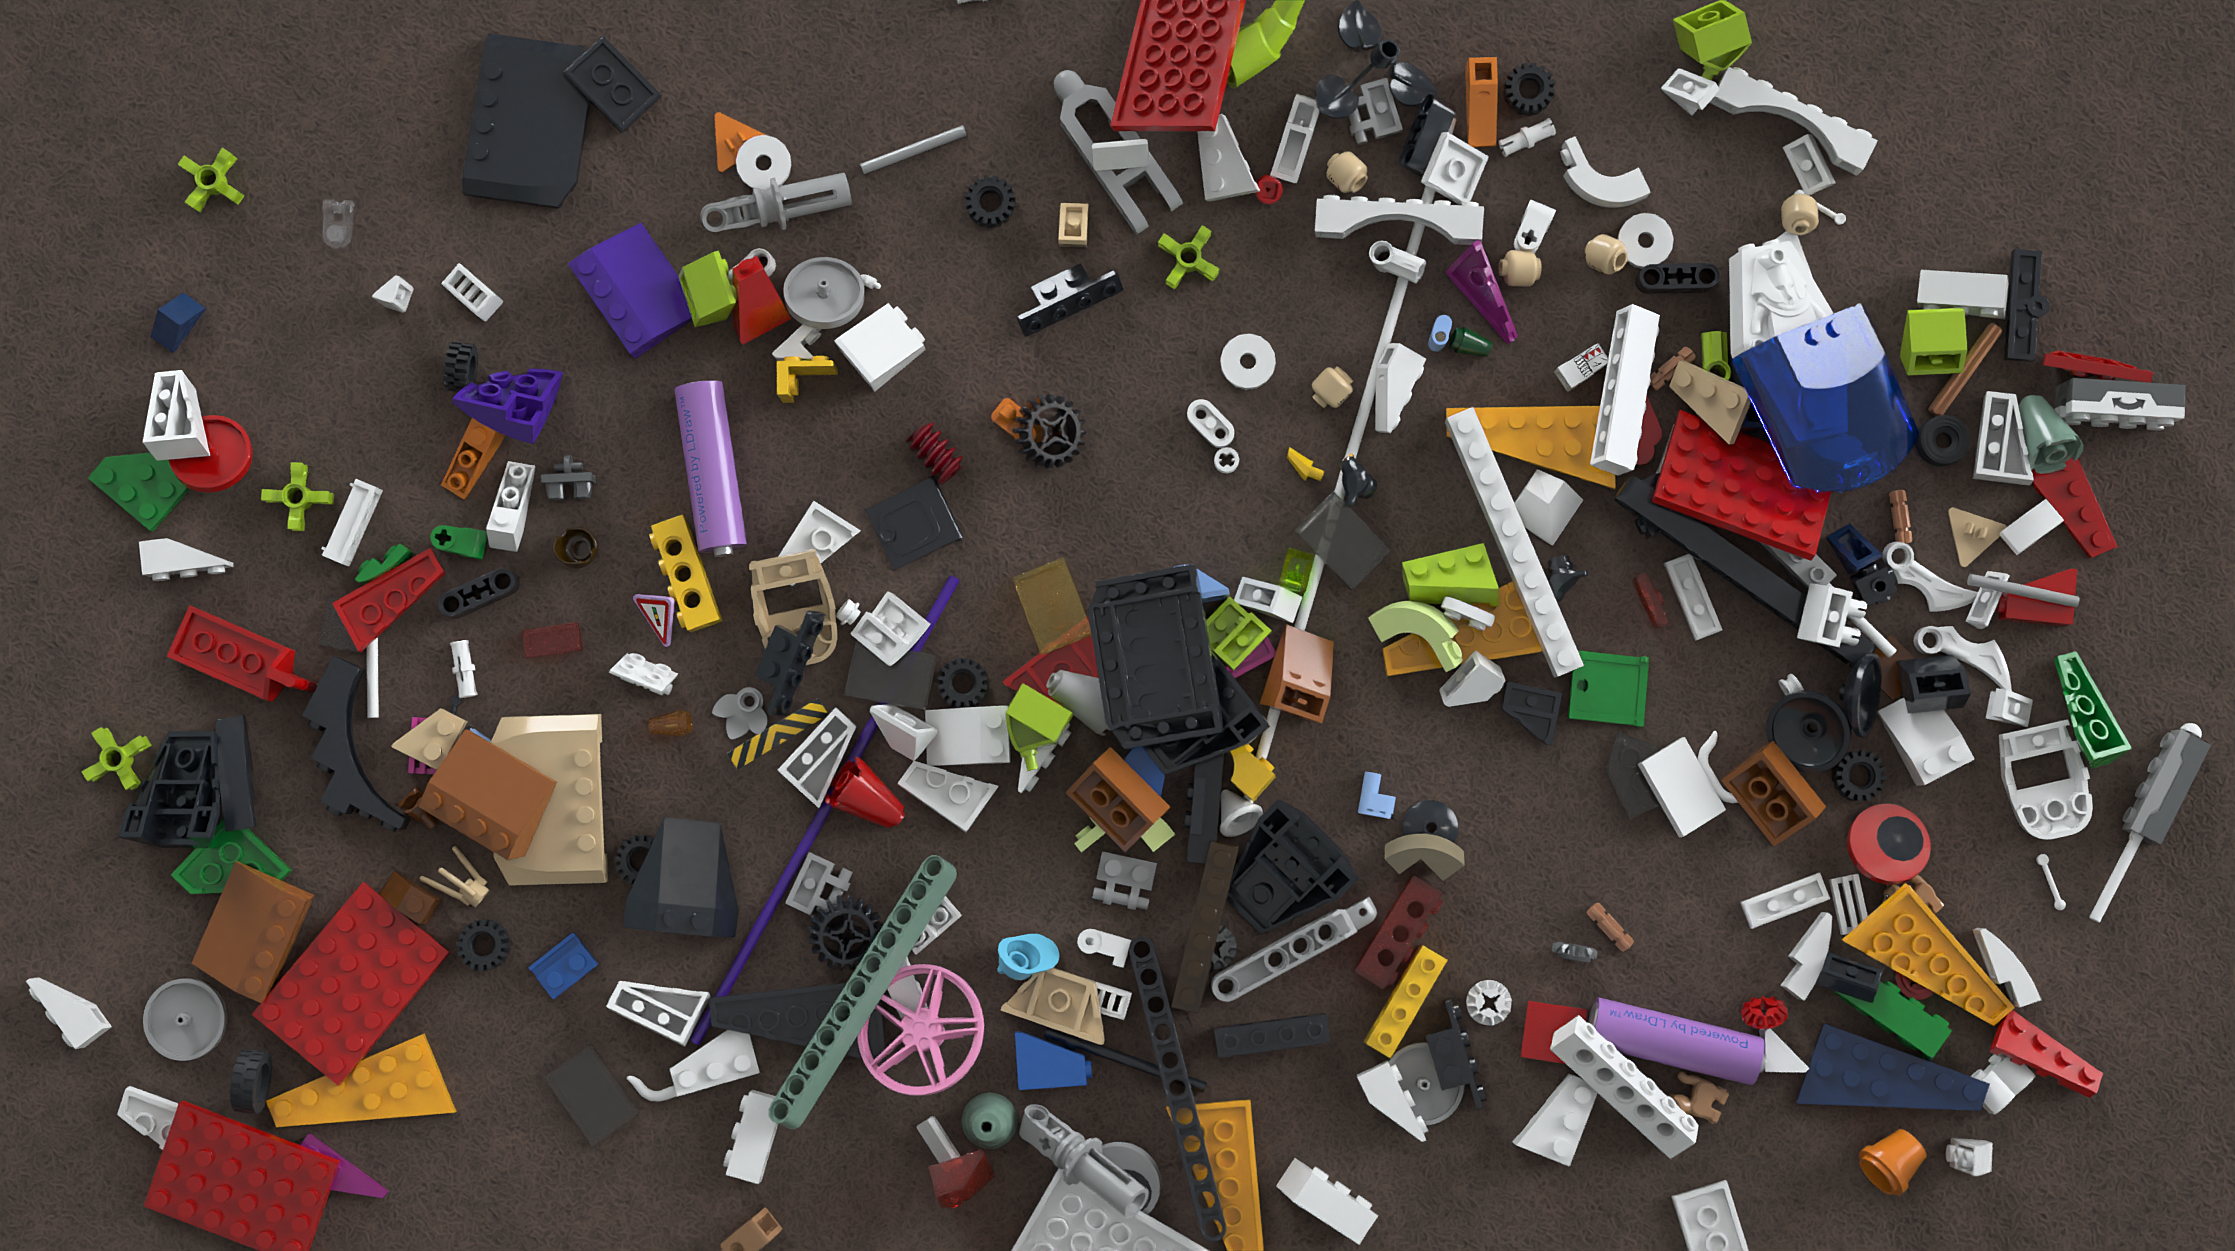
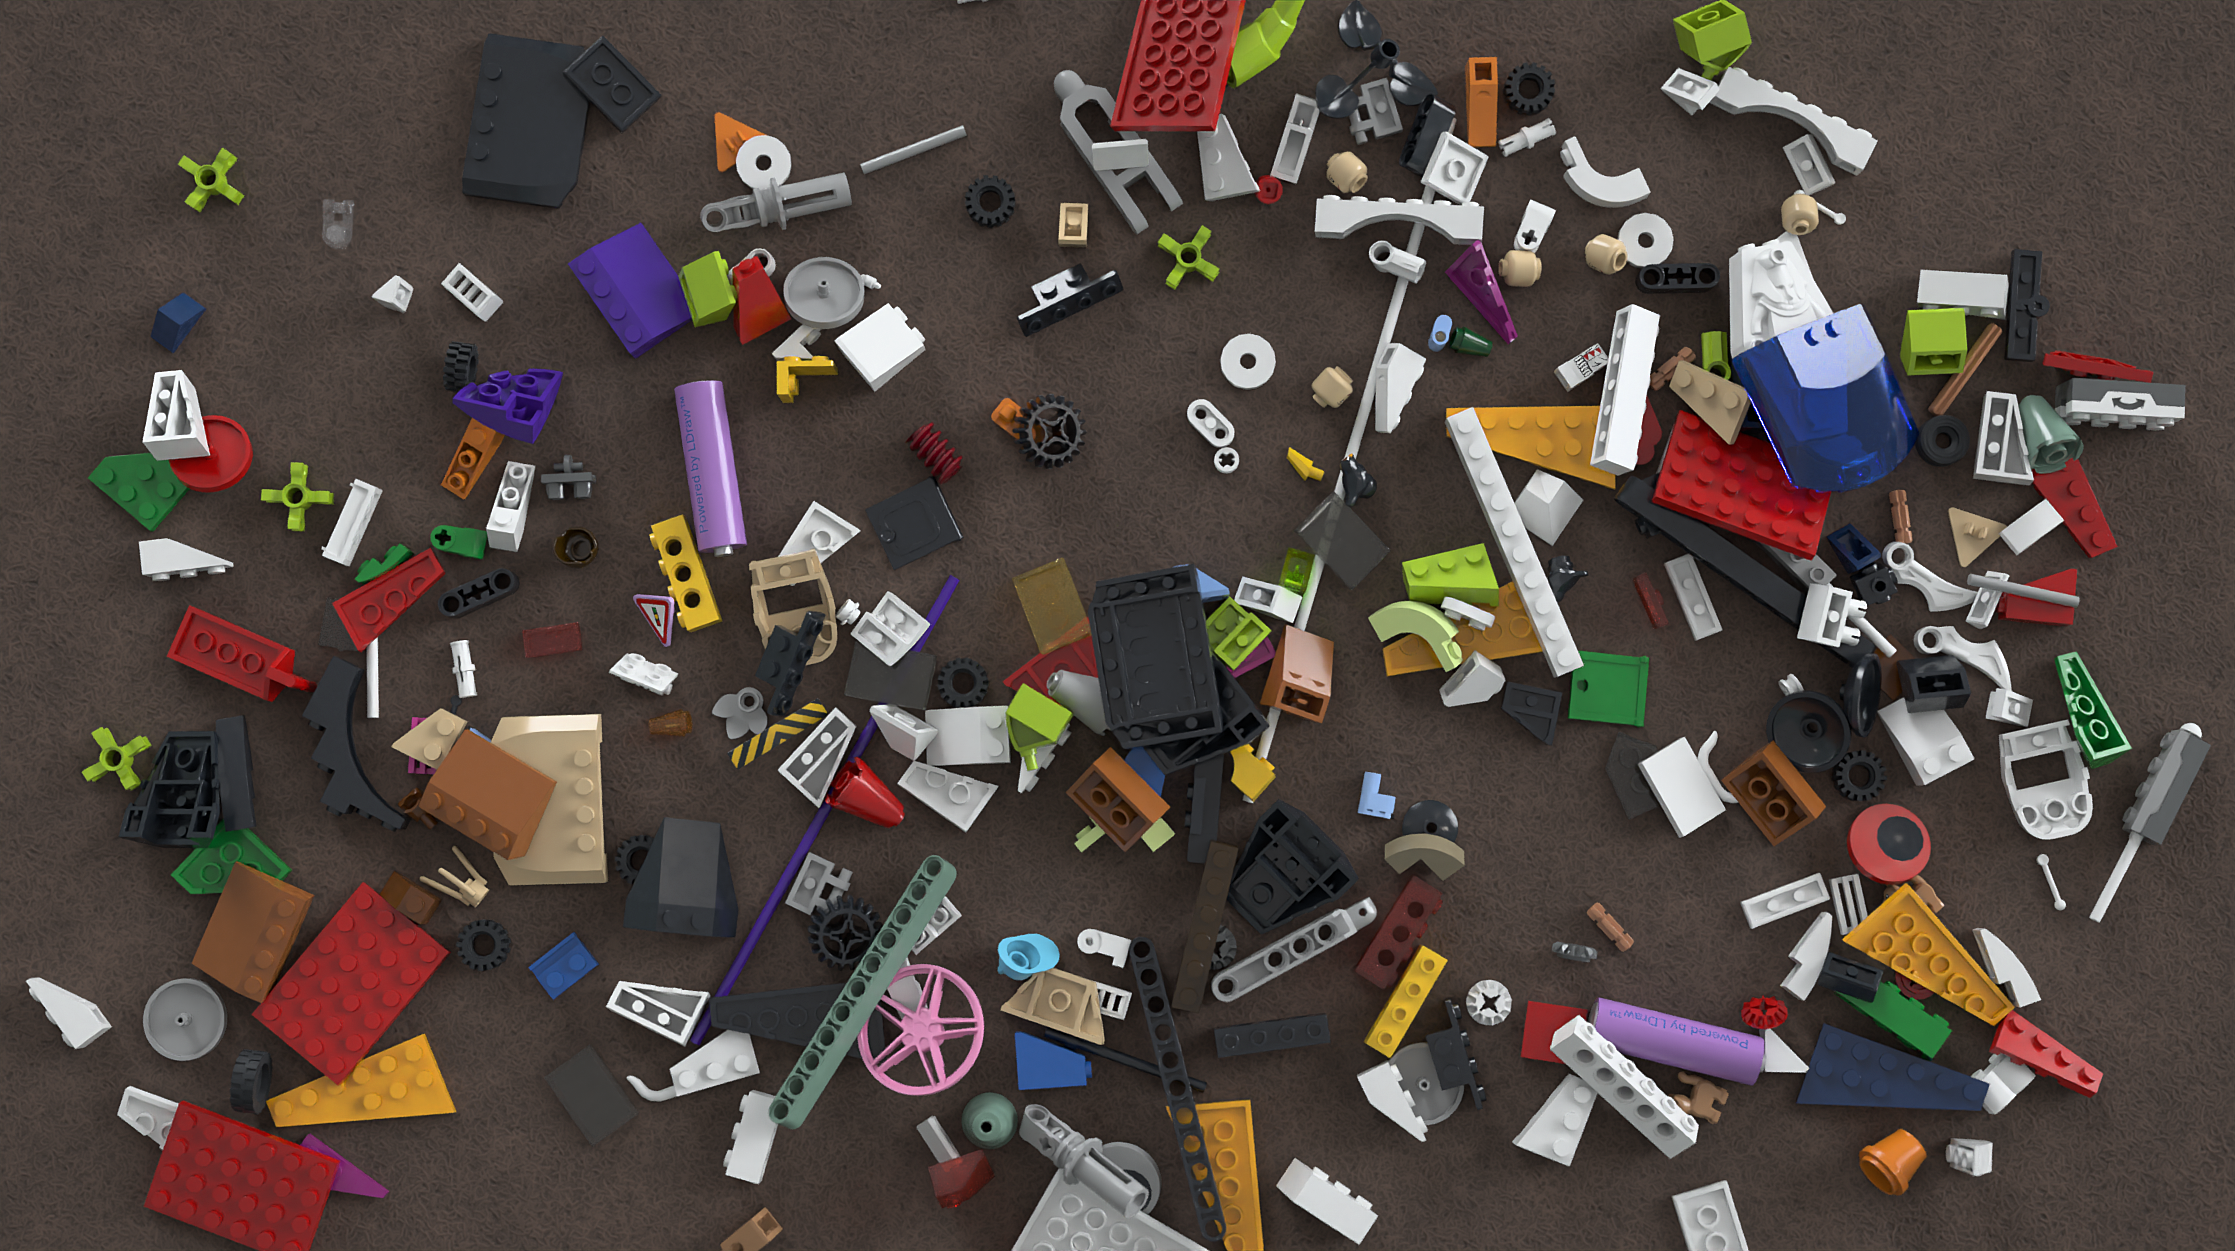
(1127, 872): light grey plate -> none
(1237, 814): white hat -> none

